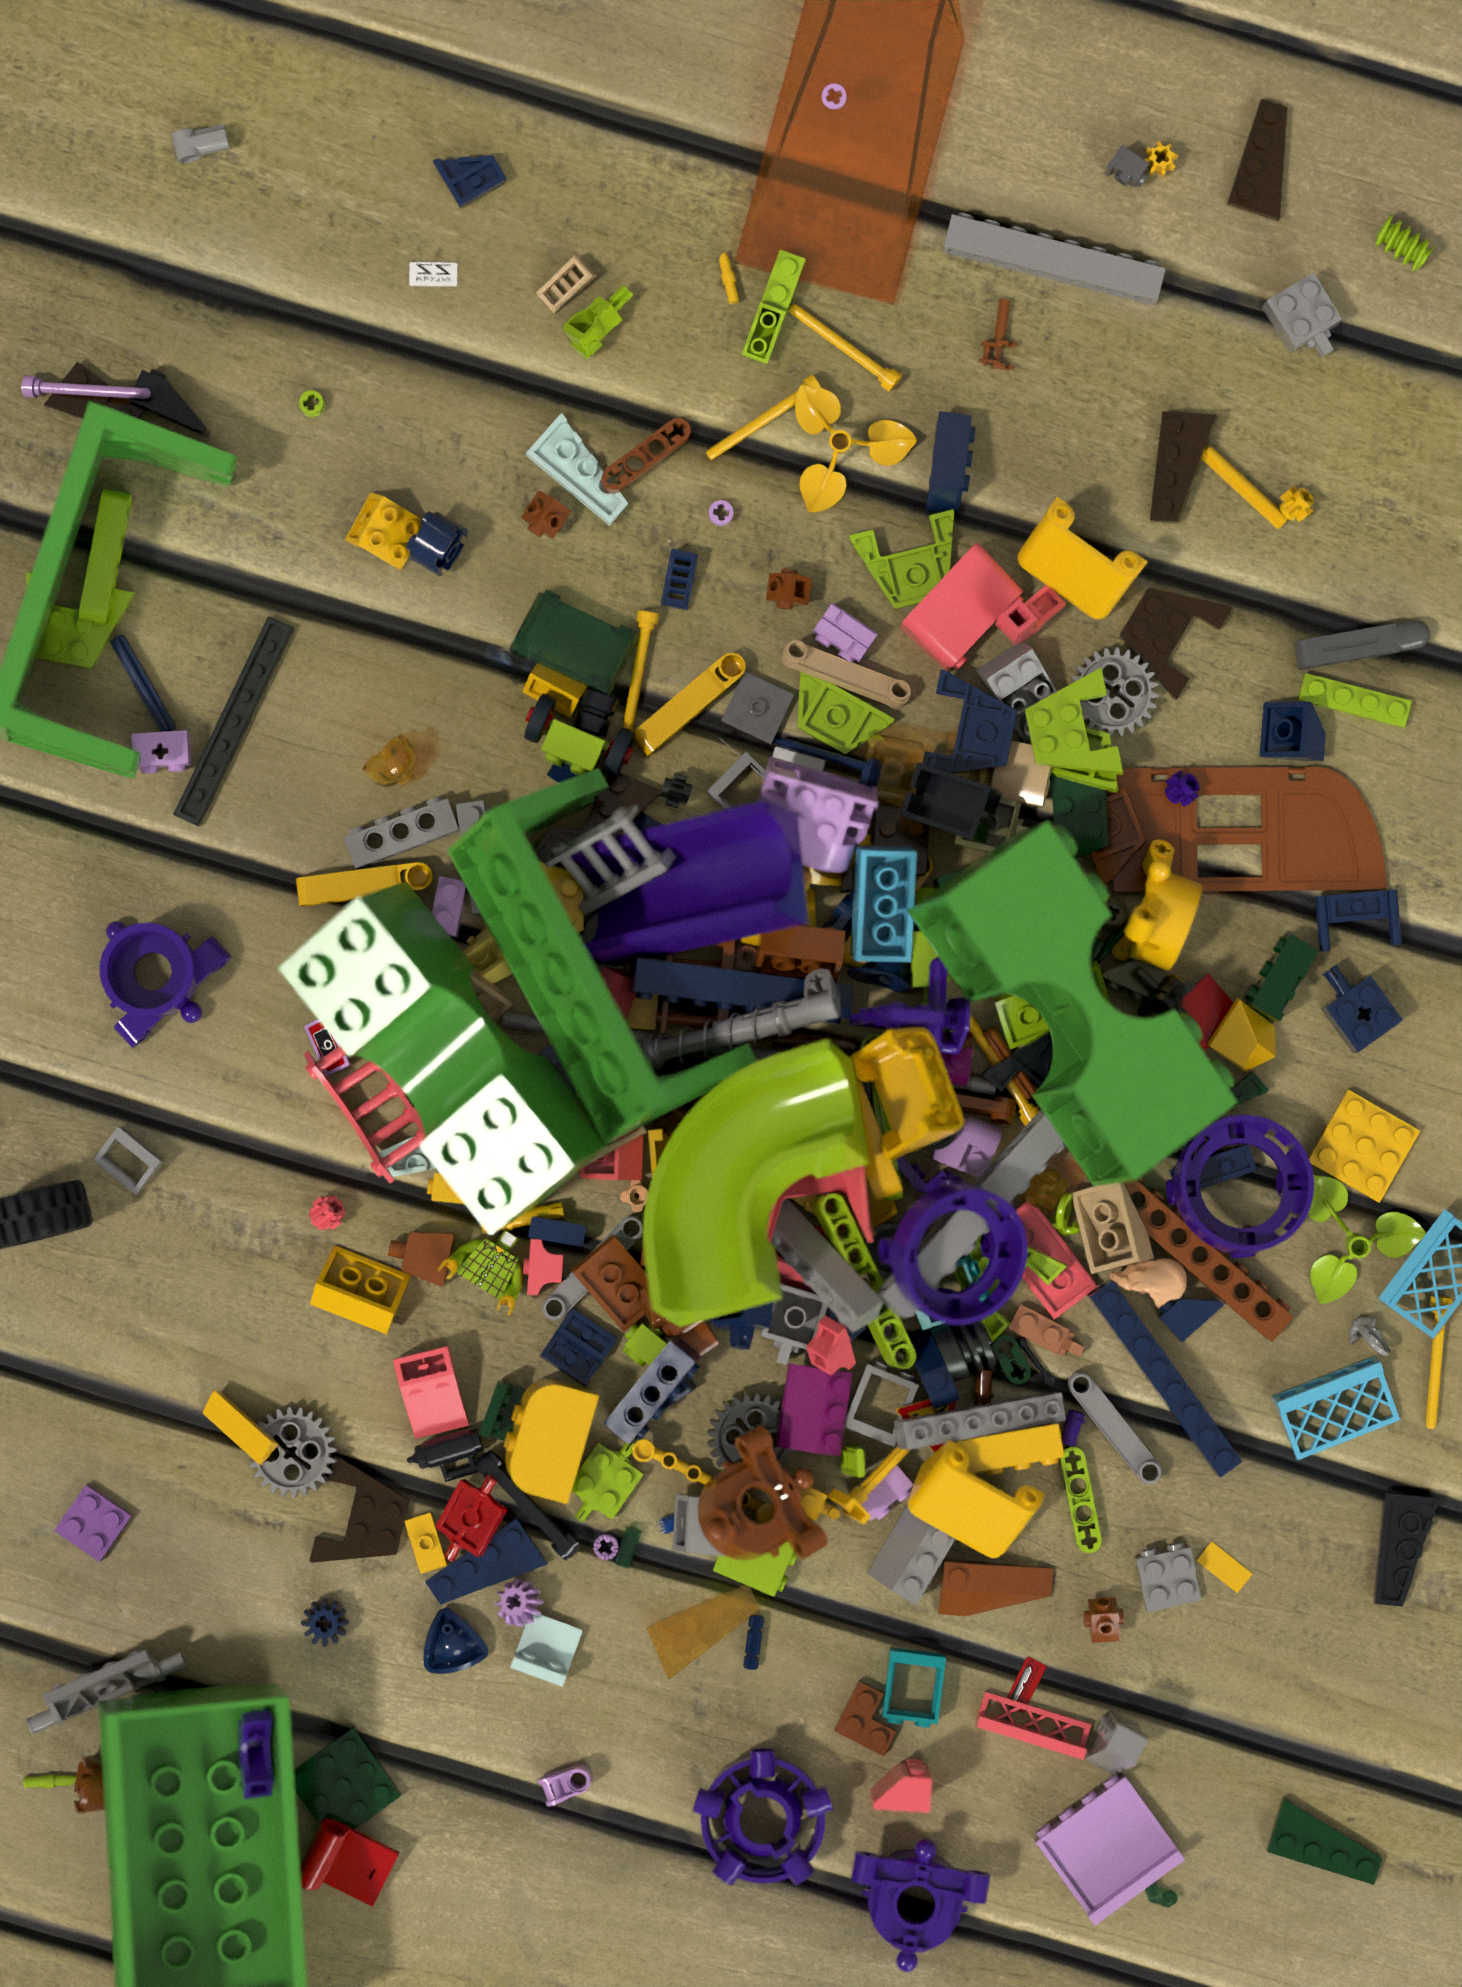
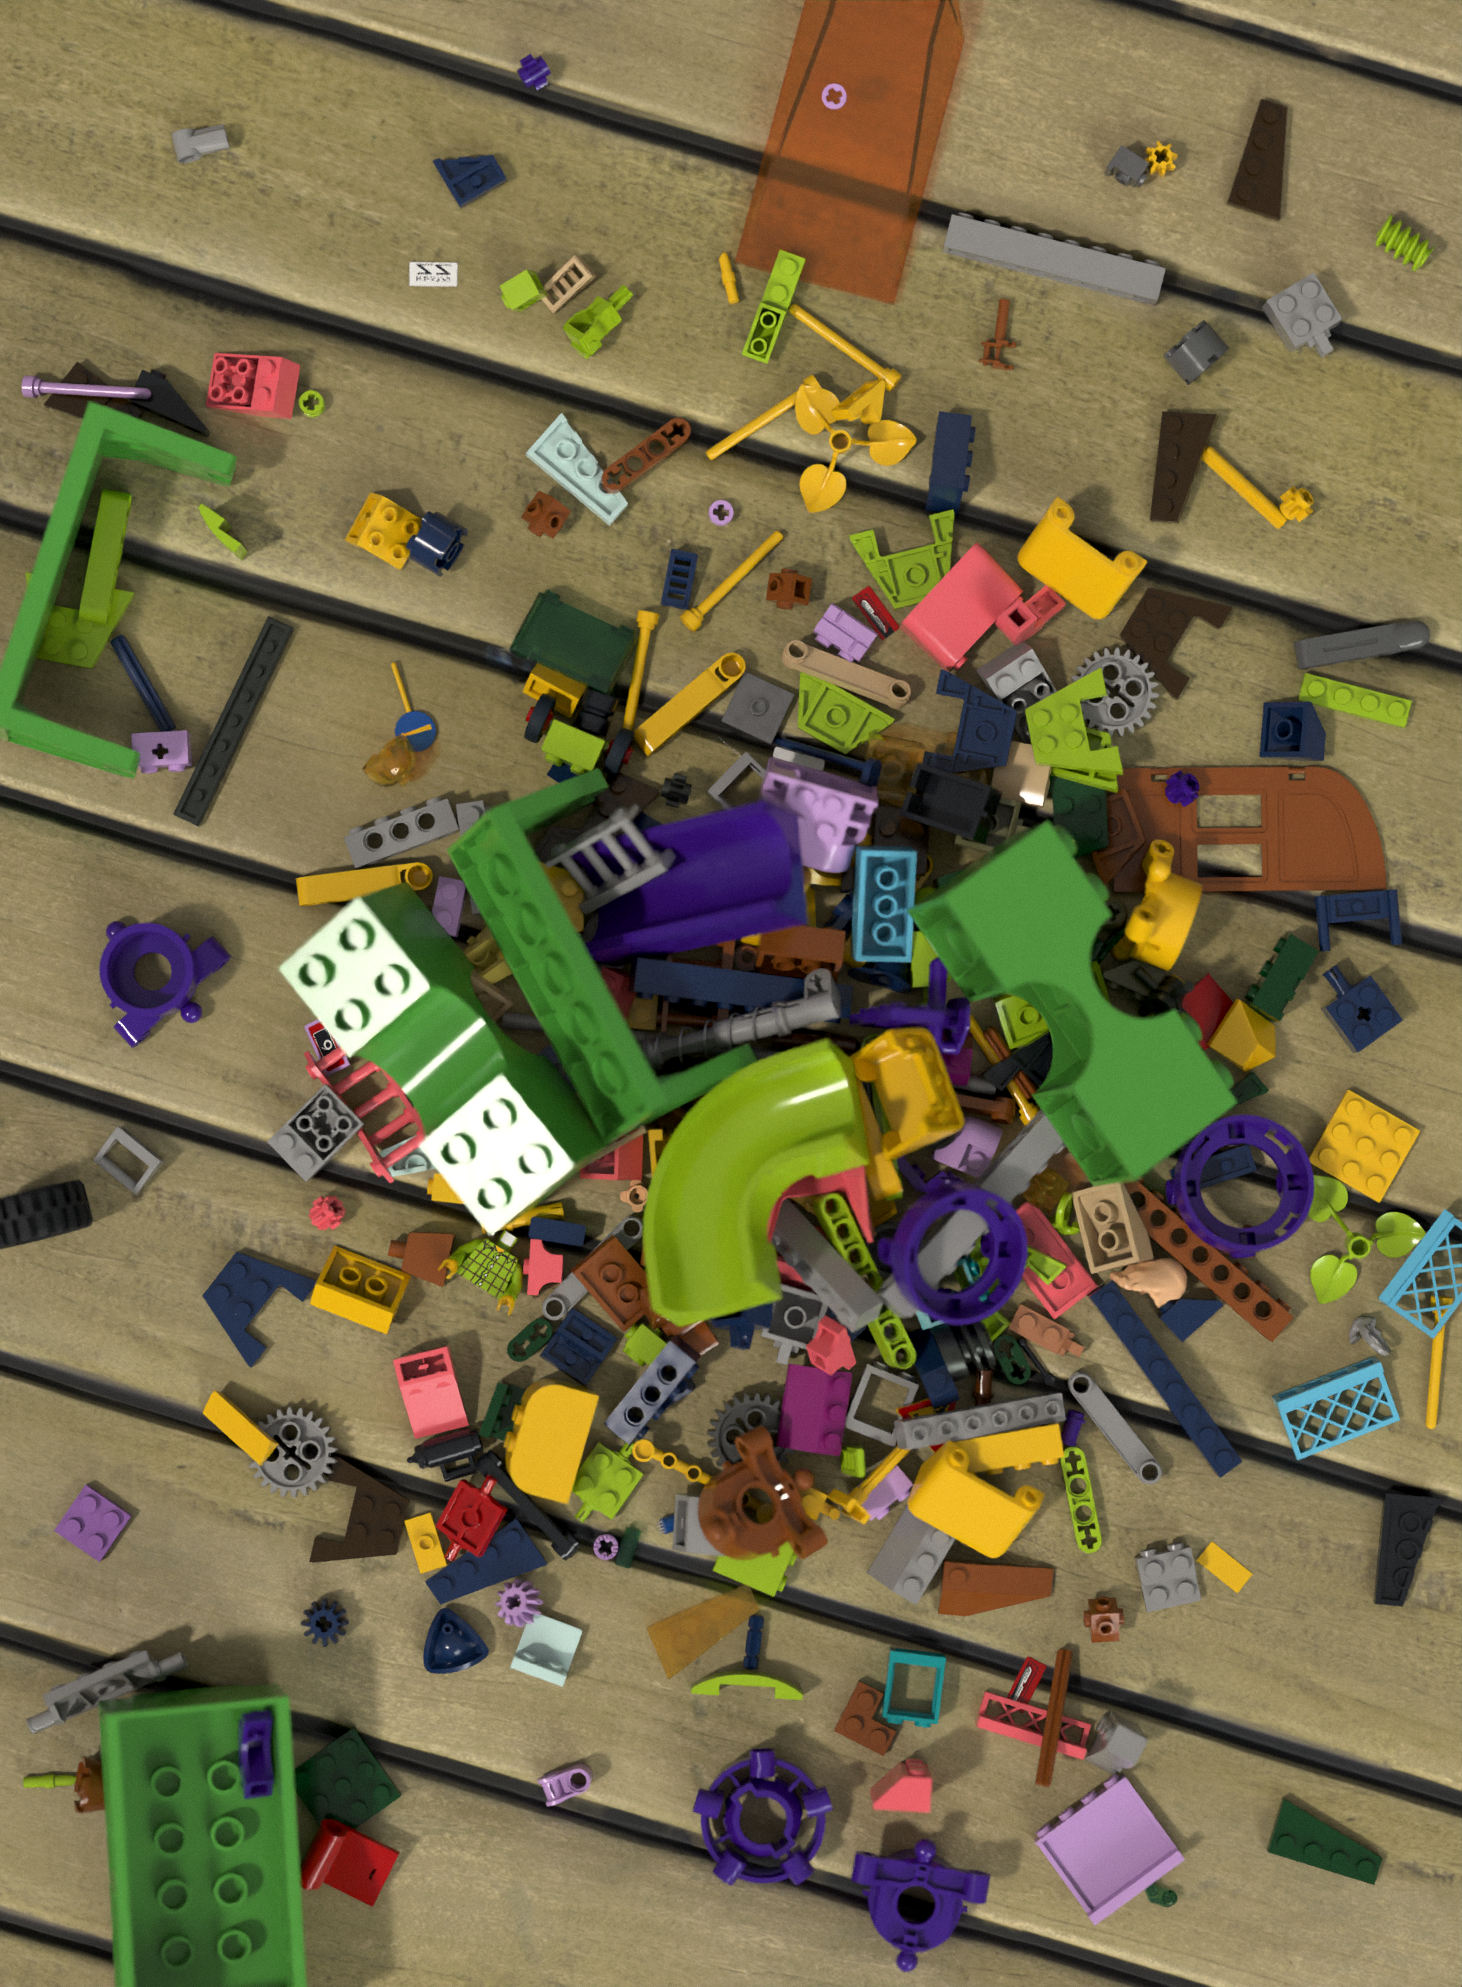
(220, 529): none -> lime slope
(242, 1292): none -> dark blue wing
(253, 385): none -> coral slope
(316, 1133): none -> light grey slope
(414, 724): none -> blue piece
(522, 291): none -> lime brick
(533, 72): none -> dark purple gear
(534, 1344): none -> dark green beam
(693, 617): none -> yellow piece
(711, 1684): none -> lime slope
(863, 403): none -> yellow slope
(875, 612): none -> sticker
(1054, 1718): none -> dark orange axle
(1196, 352): none -> dark grey brick

